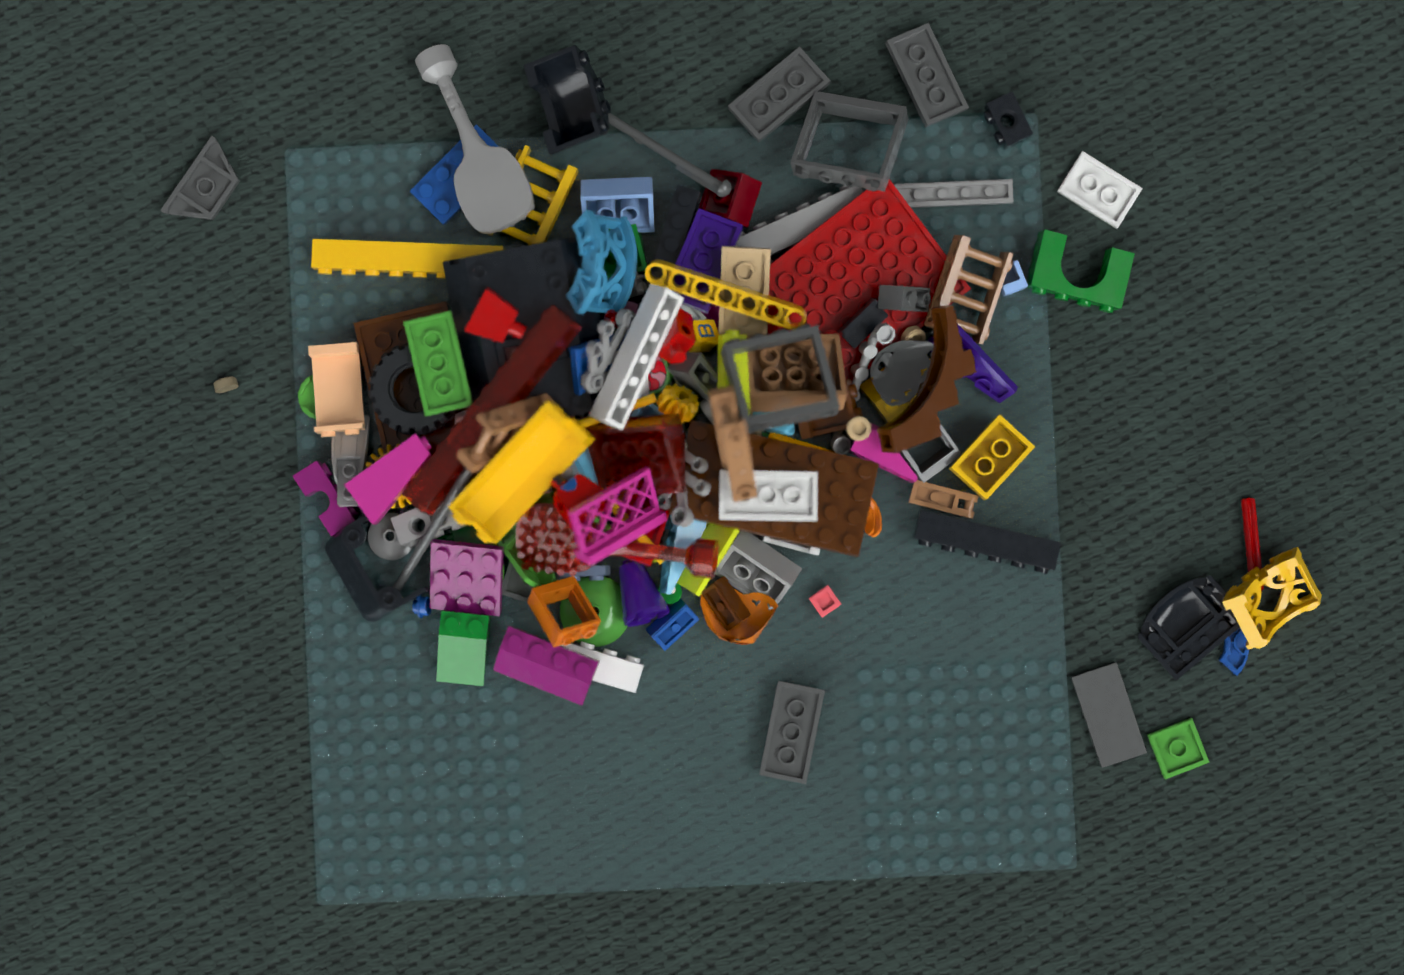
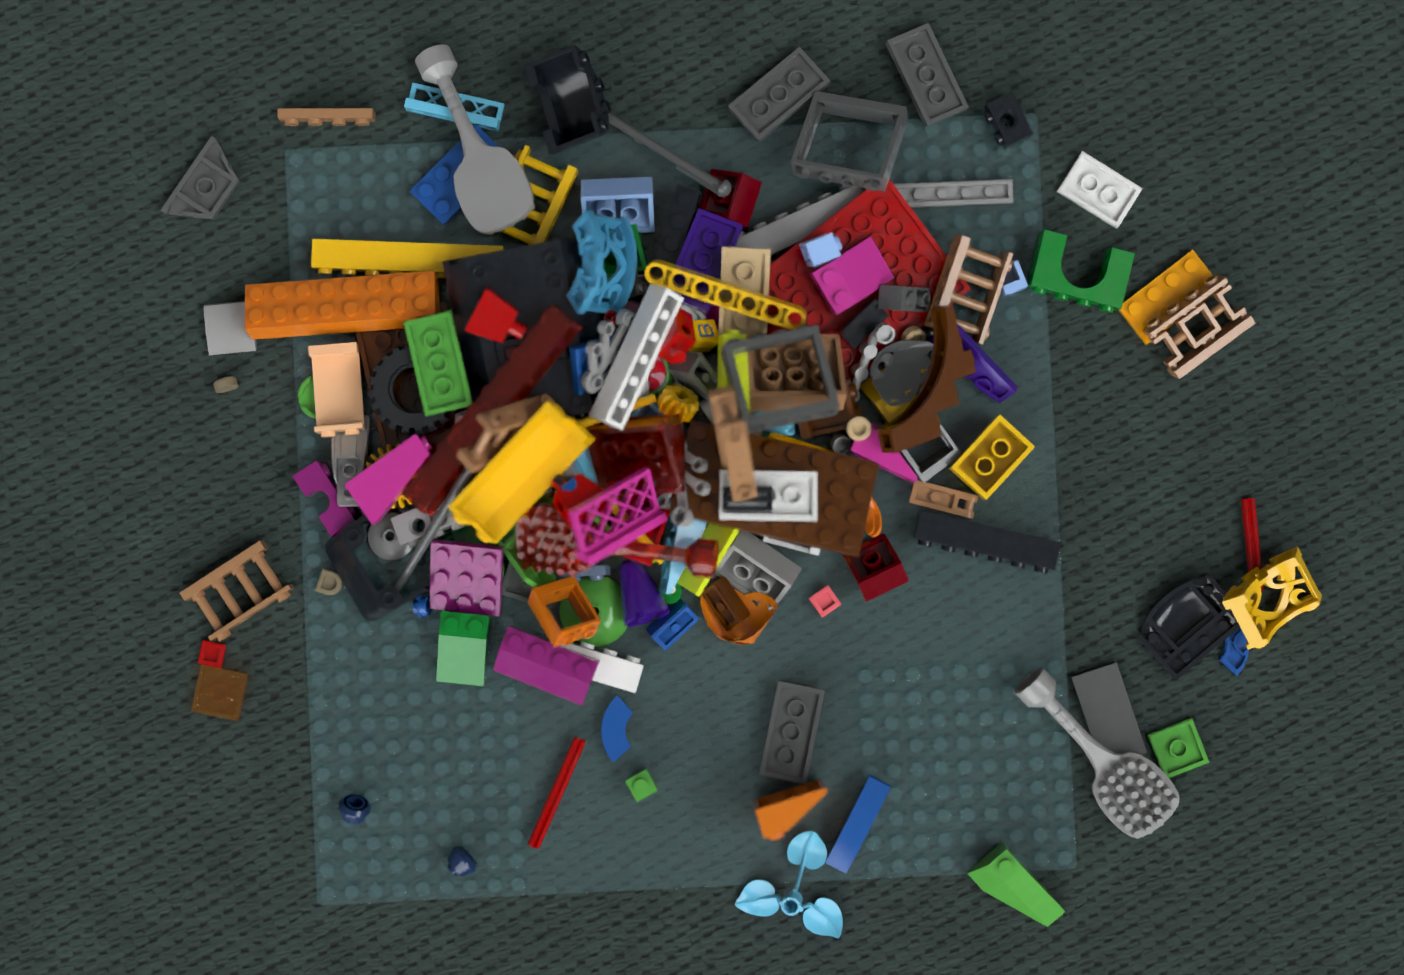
(212, 653): none -> red tile
(217, 581): none -> medium nougat fence
(220, 692): none -> clear orange plate
(227, 328): none -> light grey slope
(316, 116): none -> medium nougat plate
(329, 582): none -> dark tan tile
(339, 304): none -> orange brick
(354, 808): none -> dark blue cone
(443, 112): none -> medium azure fence
(461, 862): none -> dark blue cone
(556, 792): none -> red axle
(614, 728): none -> blue tile
(641, 784): none -> bright green brick
(768, 499): none -> black tile
(783, 809): none -> orange slope
(820, 249): none -> light blue brick
(821, 917): none -> medium azure plant
(851, 276): none -> dark pink slope
(858, 823): none -> blue slope
(876, 568): none -> dark red slope
(1011, 882): none -> bright green wedge
(1125, 784): none -> light grey piece
(1164, 291): none -> light orange plate
(1209, 340): none -> medium nougat fence

